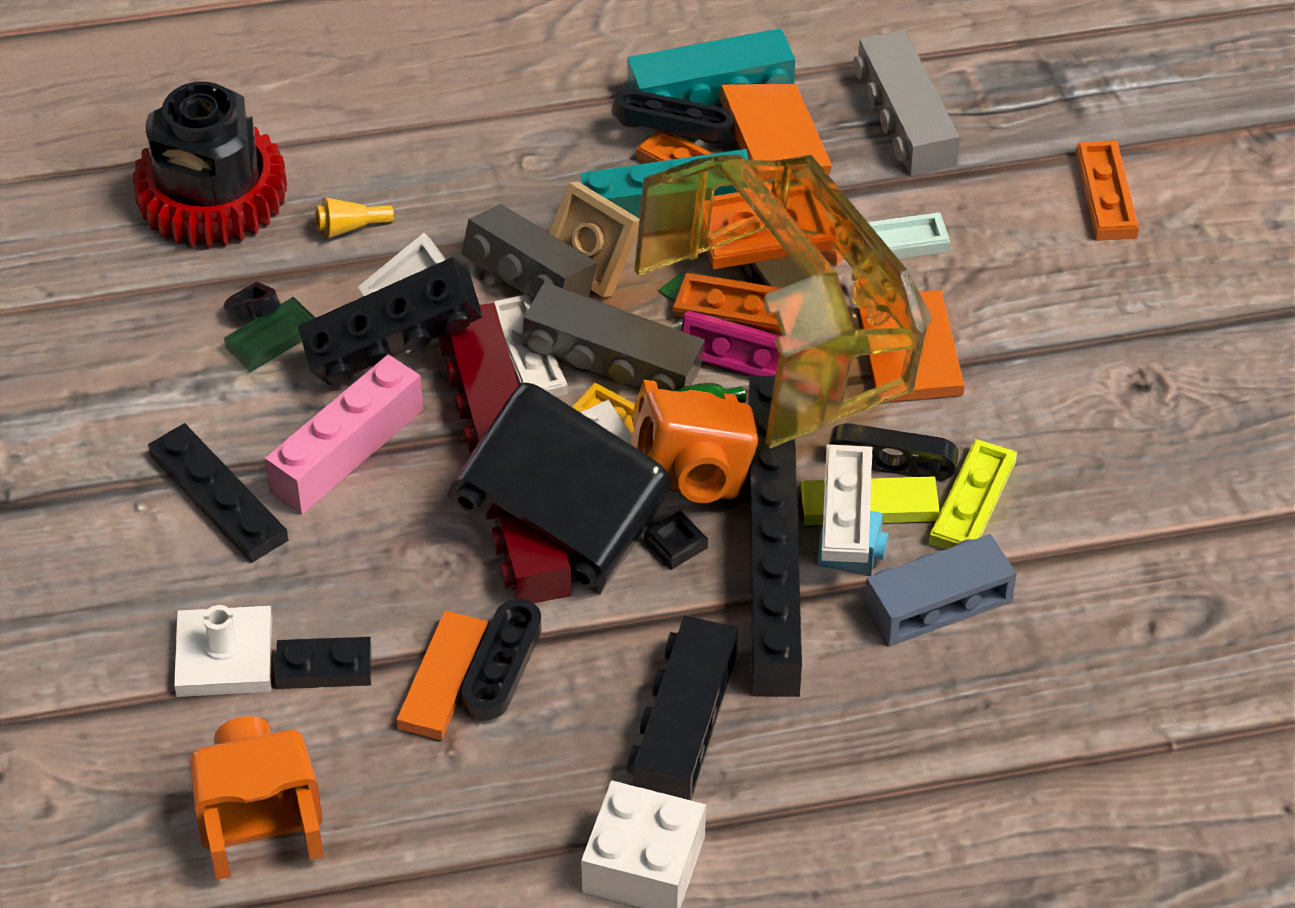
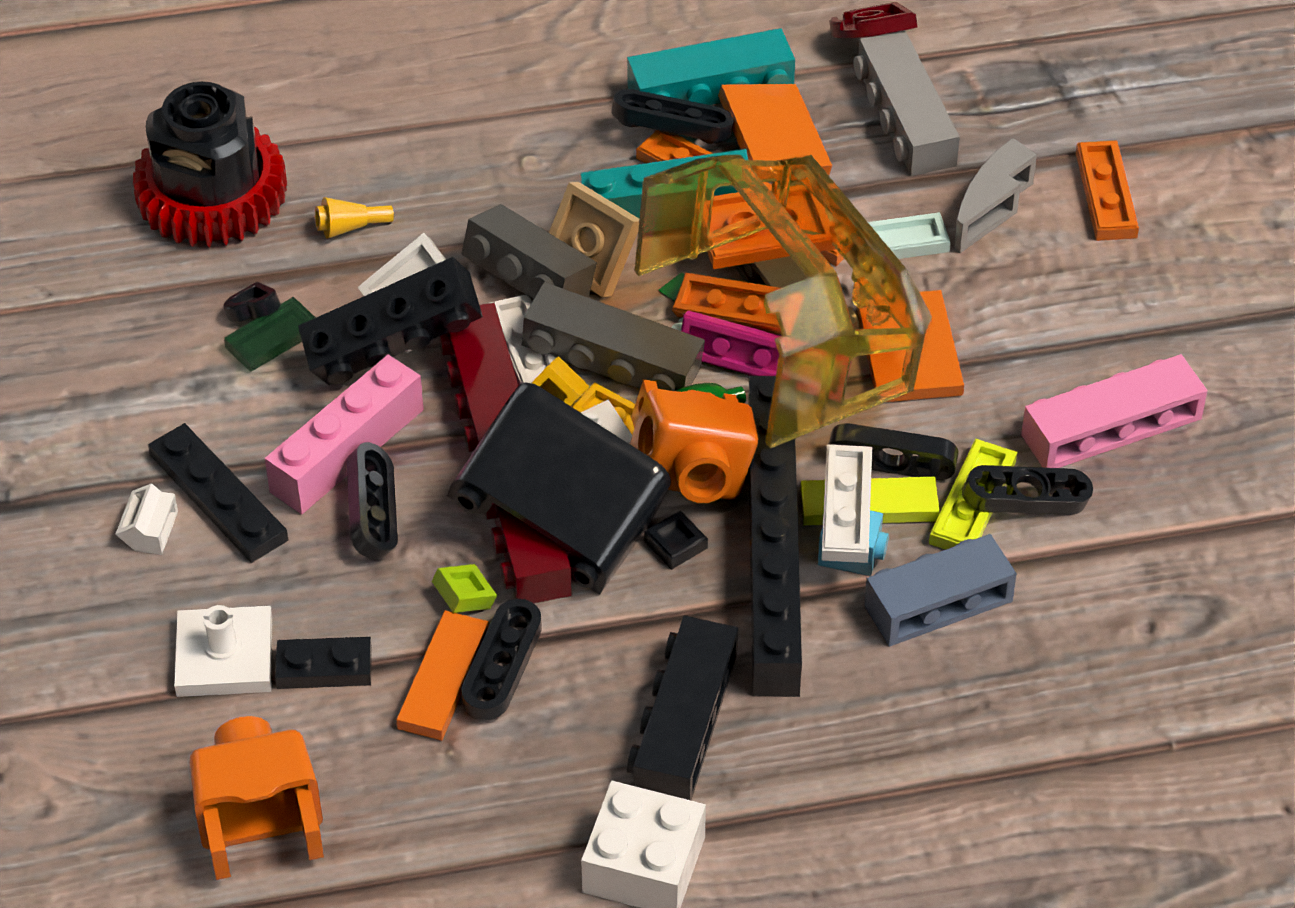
(148, 519): none -> white piece
(372, 501): none -> black plate
(464, 588): none -> lime tile
(561, 382): none -> yellow brick
(873, 21): none -> dark red tile
(994, 193): none -> light grey slope
(1013, 501): none -> black beam
(1113, 412): none -> bright pink brick

